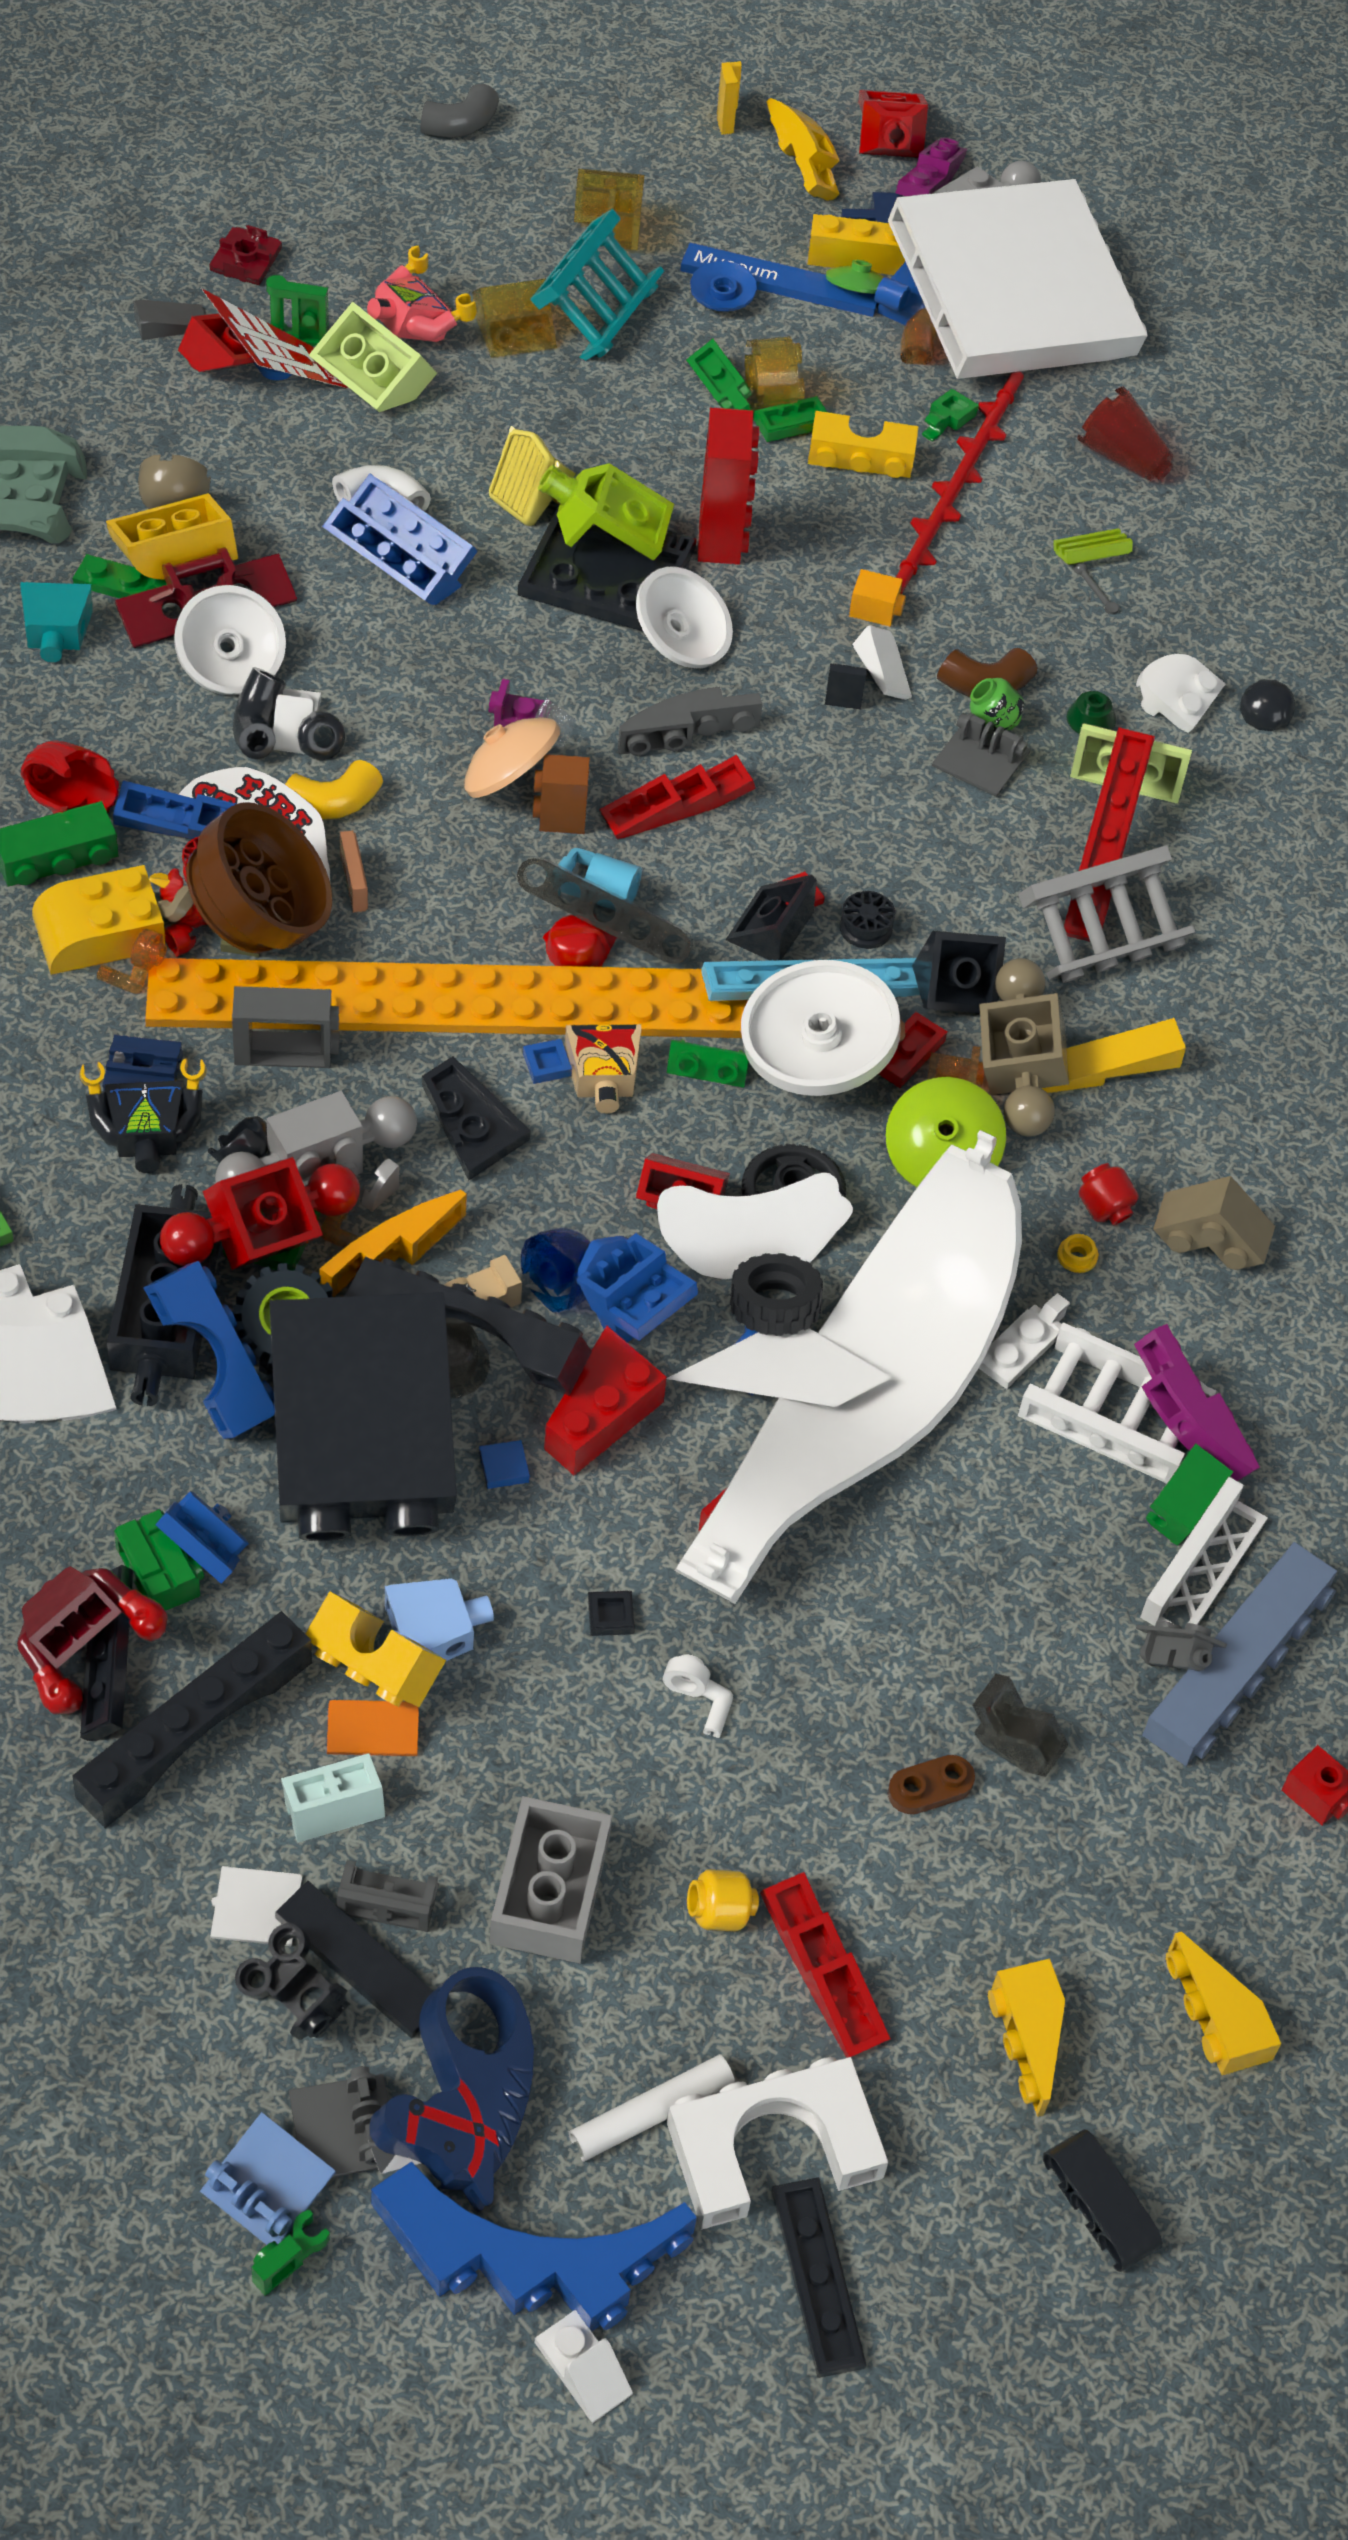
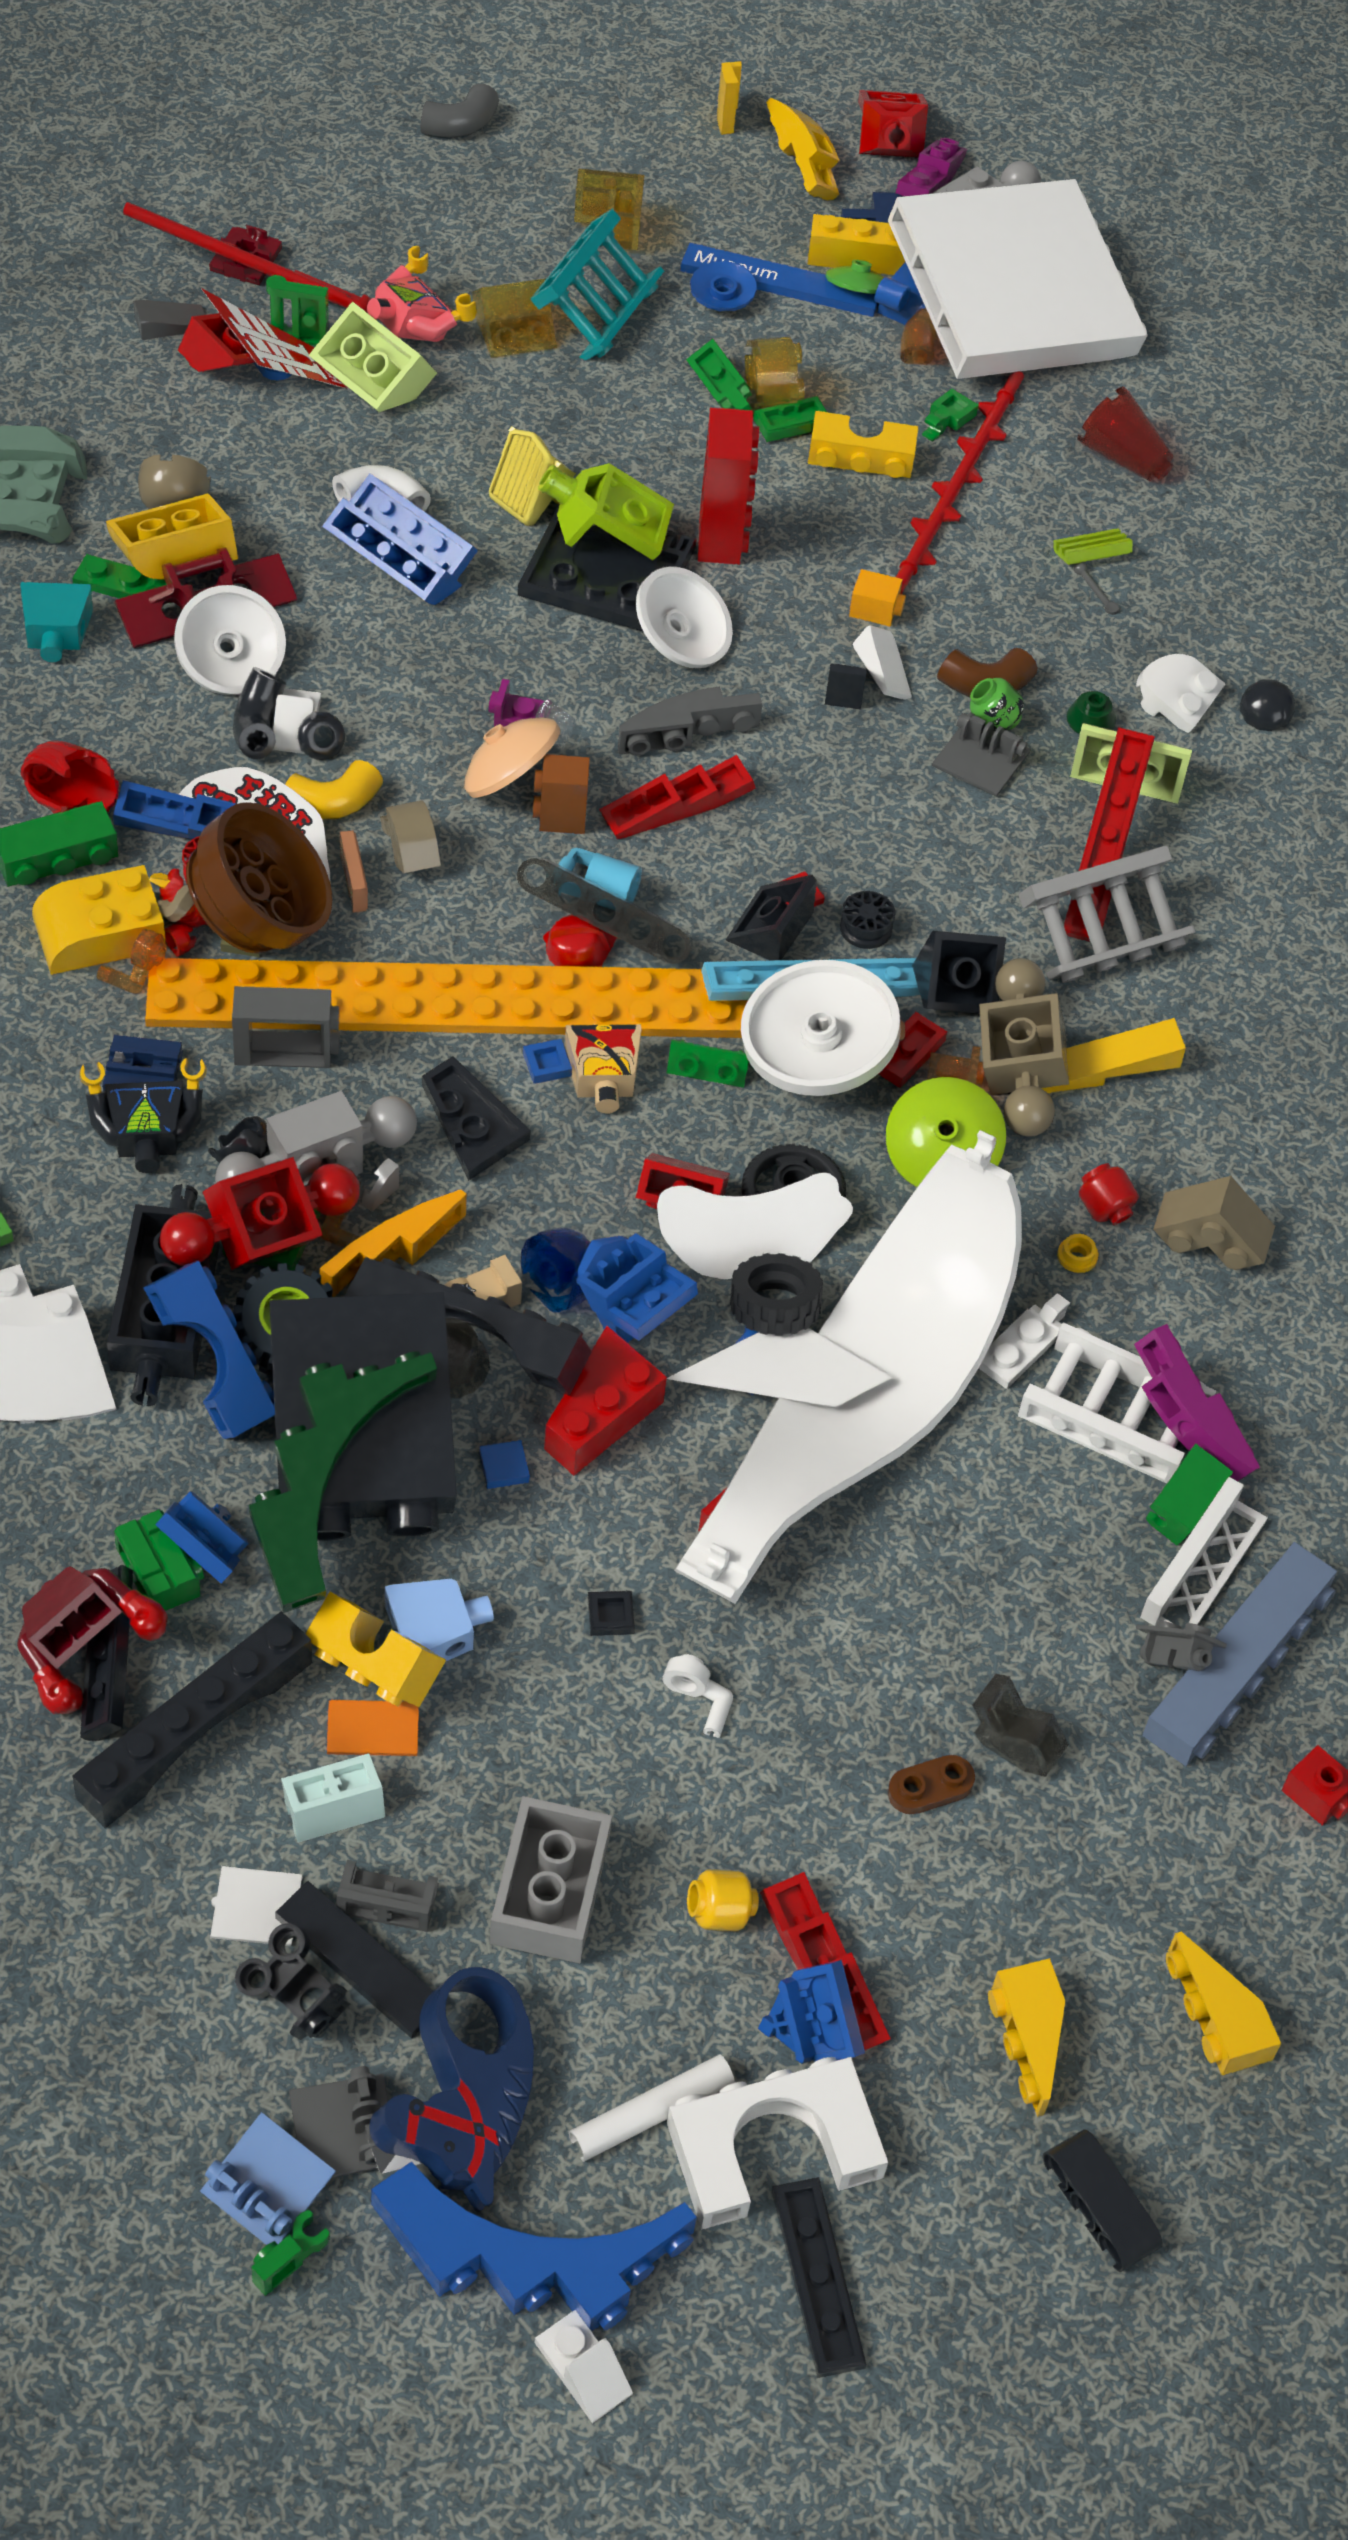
(230, 251): none -> red bar
(338, 1410): none -> dark green arch
(411, 836): none -> dark tan brick
(815, 2014): none -> blue slope

